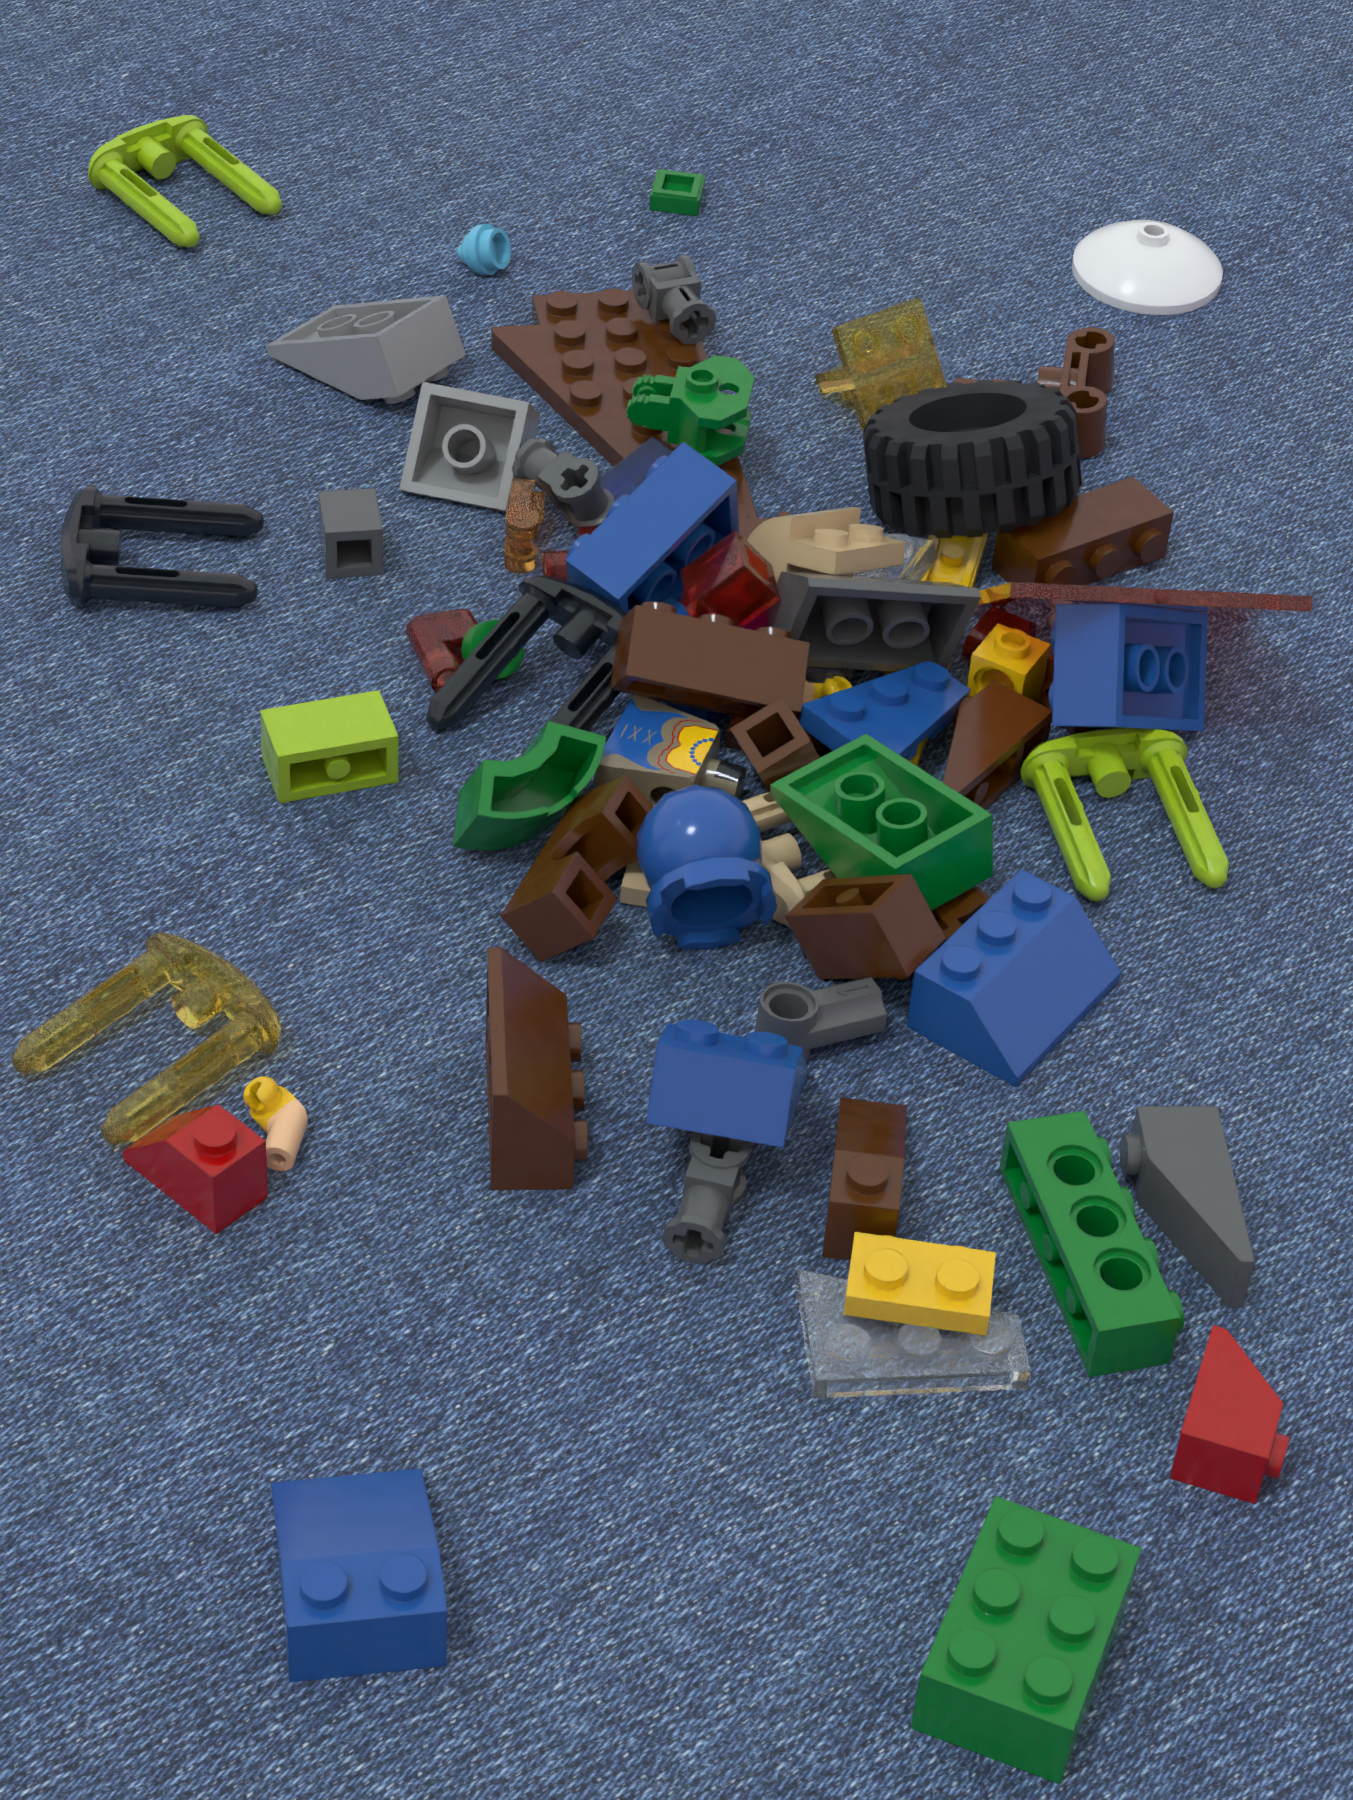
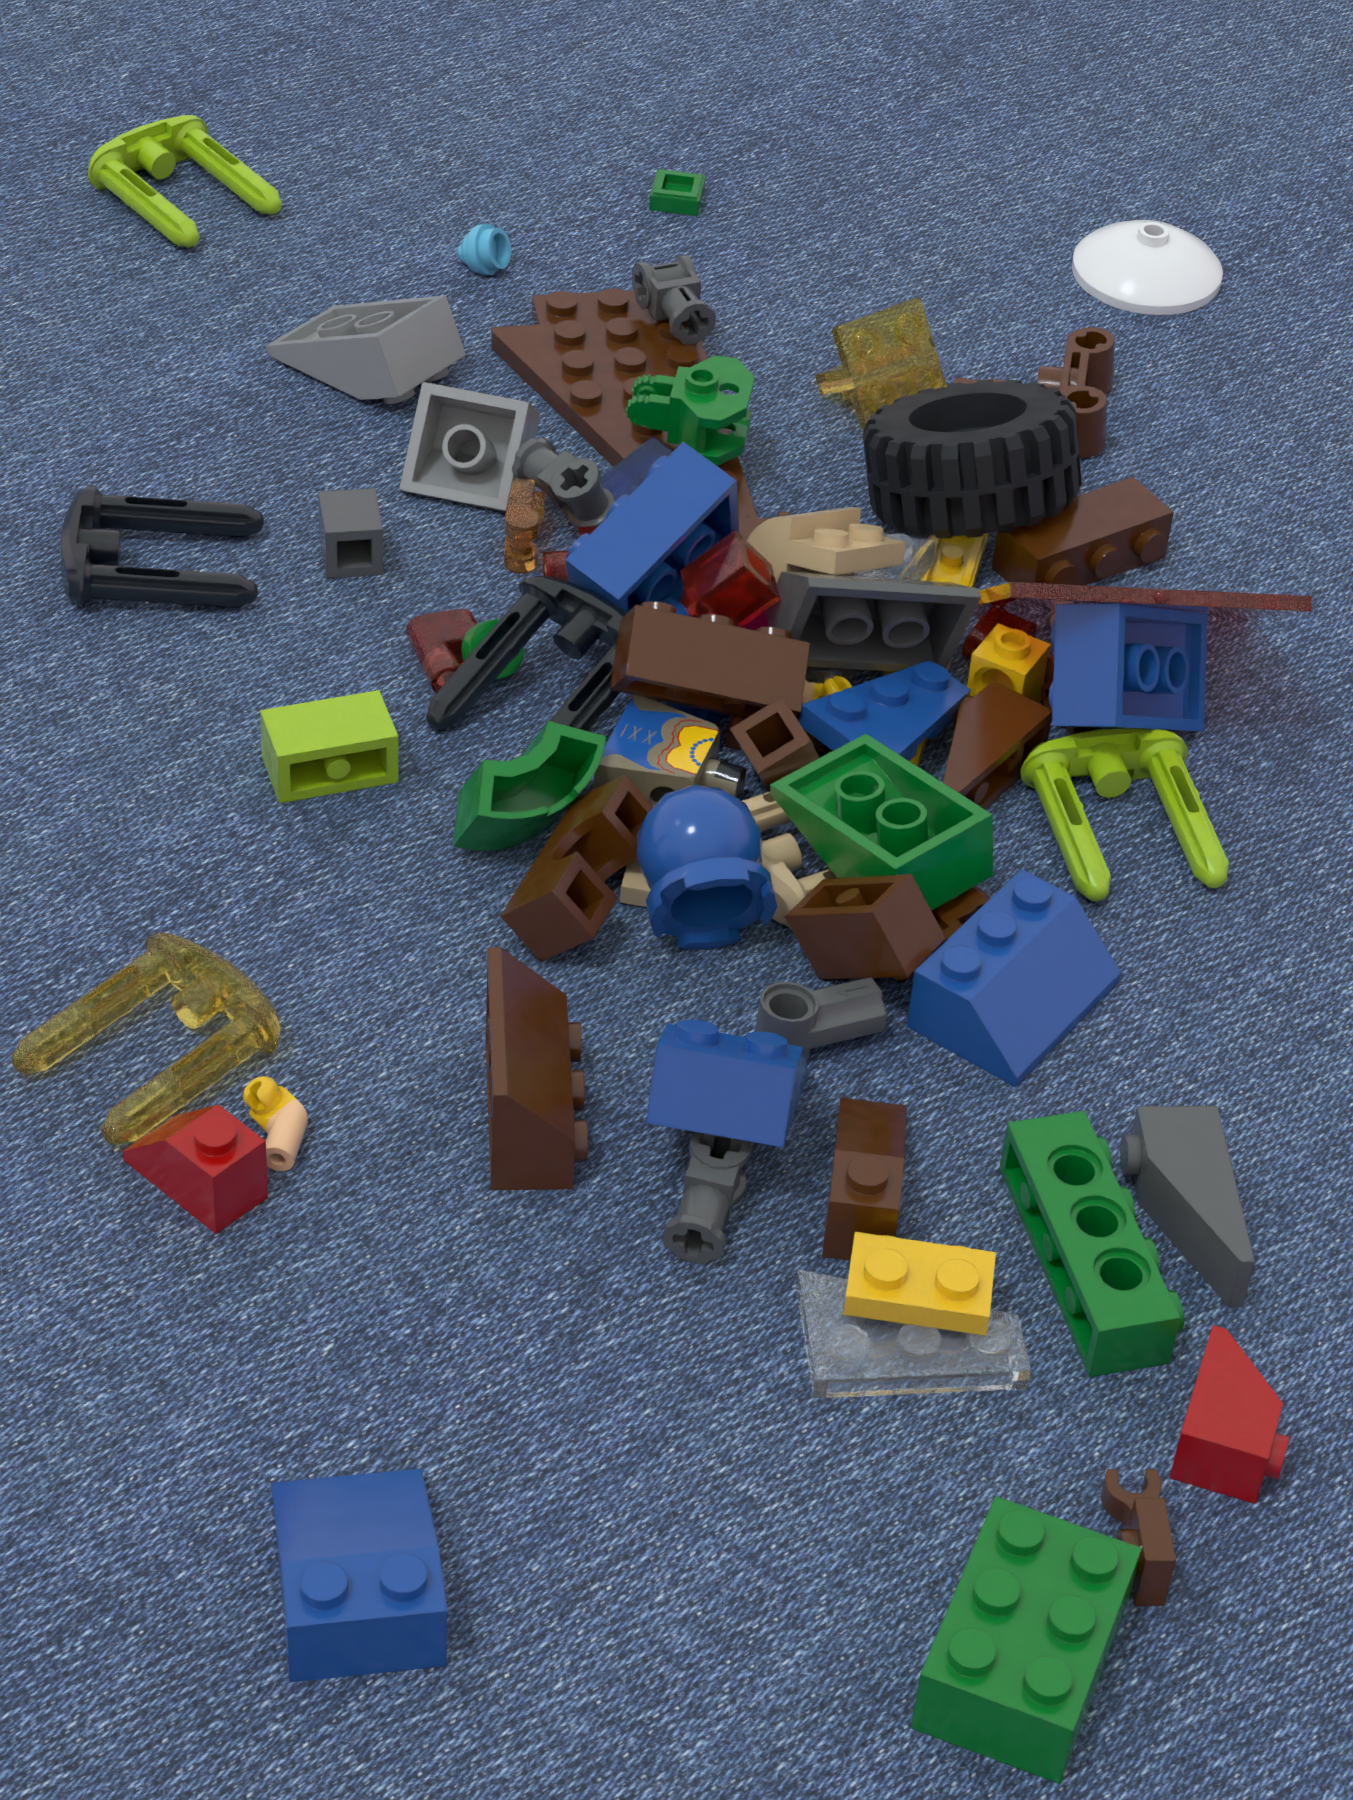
(1147, 1528): none -> reddish brown plate

